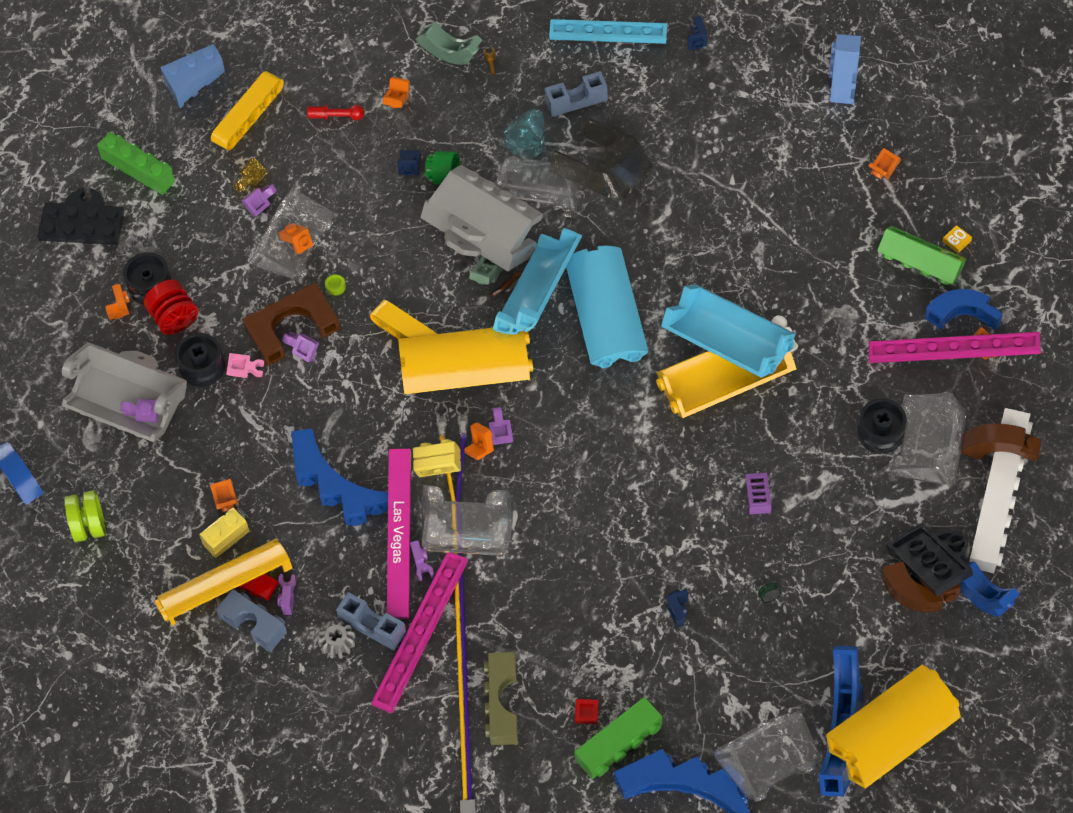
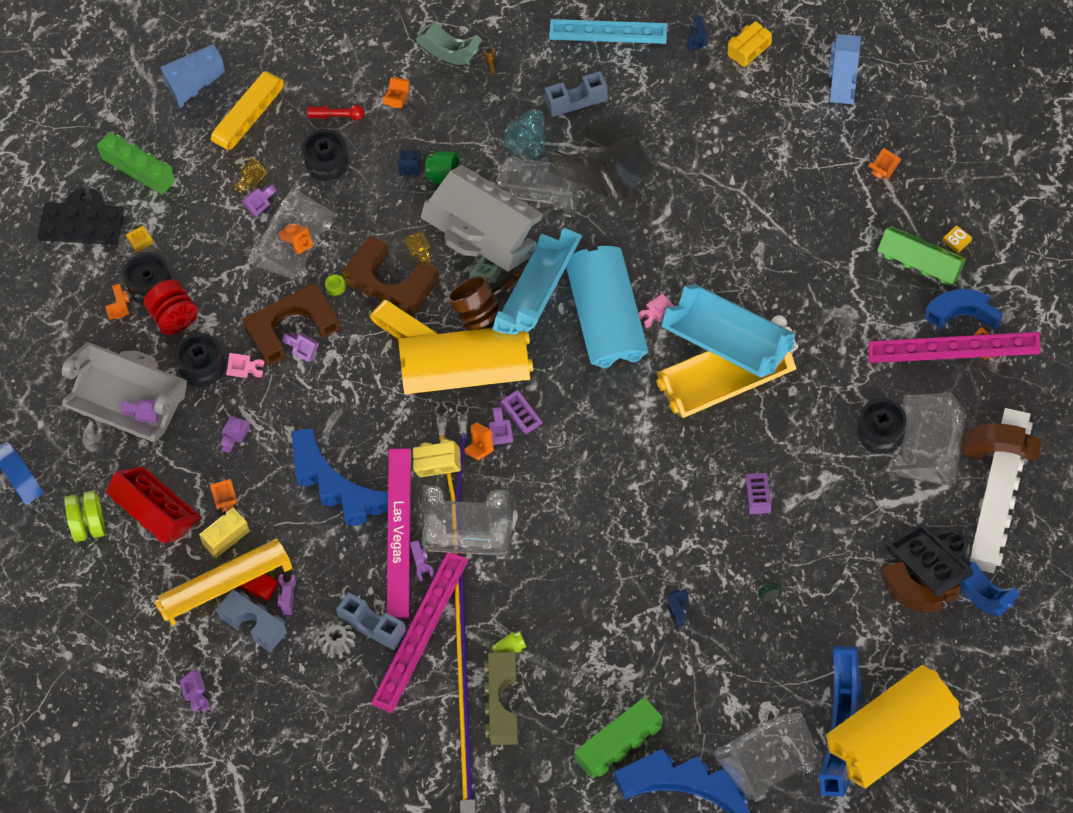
(139, 238): none -> yellow tile
(152, 503): none -> red slope
(192, 688): none -> medium lavender plate
(234, 431): none -> medium lavender plate
(325, 154): none -> black wheel
(406, 295): none -> reddish brown arch
(418, 246): none -> clear yellow plate
(475, 303): none -> reddish brown wheel
(511, 643): none -> lime cone
(517, 396): none -> medium lavender slope
(586, 711): red plate -> none
(655, 310): none -> bright pink plate
(749, 43): none -> yellow brick

